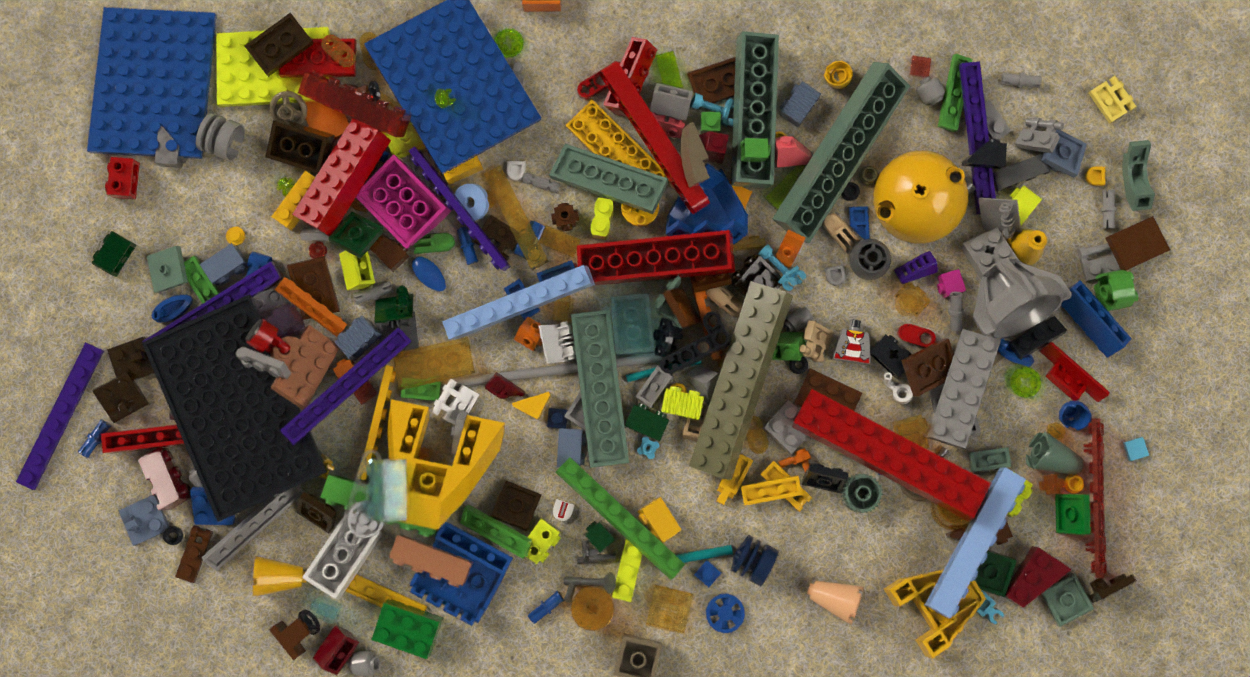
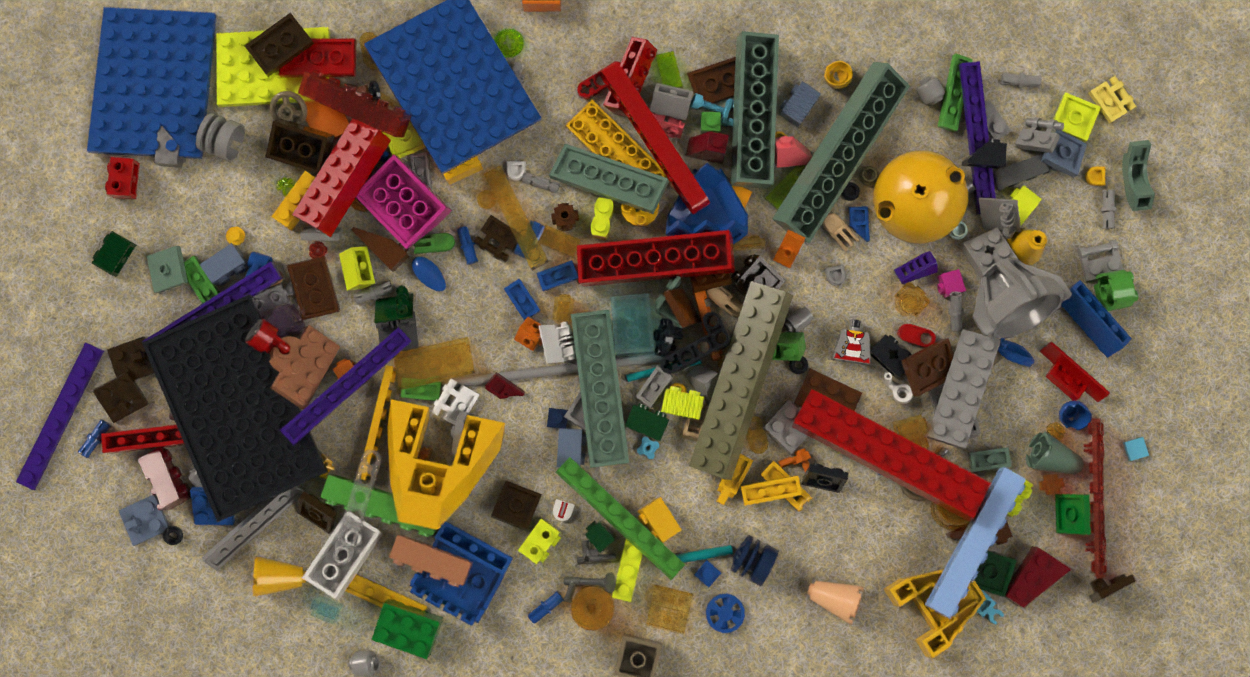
(172, 308): blue arm -> none
(193, 554): reddish brown plate -> none
(263, 363): light grey plate -> none
(291, 636): reddish brown piece -> none
(310, 306): orange plate -> none
(336, 650): dark red brick -> none
(337, 50): clear yellow plate -> none
(356, 234): dark green hinge -> none
(357, 338): sand blue brick -> none
(362, 520): light grey wheel -> none
(365, 393): clear red tile -> none
(387, 490): clear light blue brick -> none
(442, 98): clear neon green plate -> none
(463, 215): dark purple plate -> none
(479, 195): light blue tile -> none
(496, 531): bright green plate -> none
(518, 302): light blue brick -> none
(534, 405): yellow slope -> none
(692, 156): dark tan slope -> none
(755, 149): bright green brick -> none
(789, 275): medium azure bar -> none
(817, 339): tan plate -> none
(870, 498): sand green brick -> none
(882, 256): dark grey wheel -> none
(920, 66): clear red tile -> none
(959, 232): none -> light aqua plate
(1034, 382): clear neon green gear -> none
(1037, 337): black plate -> none
(1067, 600): sand green plate -> none
(1074, 483): yellow plate -> none
(1077, 116): none -> neon yellow plate
(1137, 243): reddish brown tile -> none

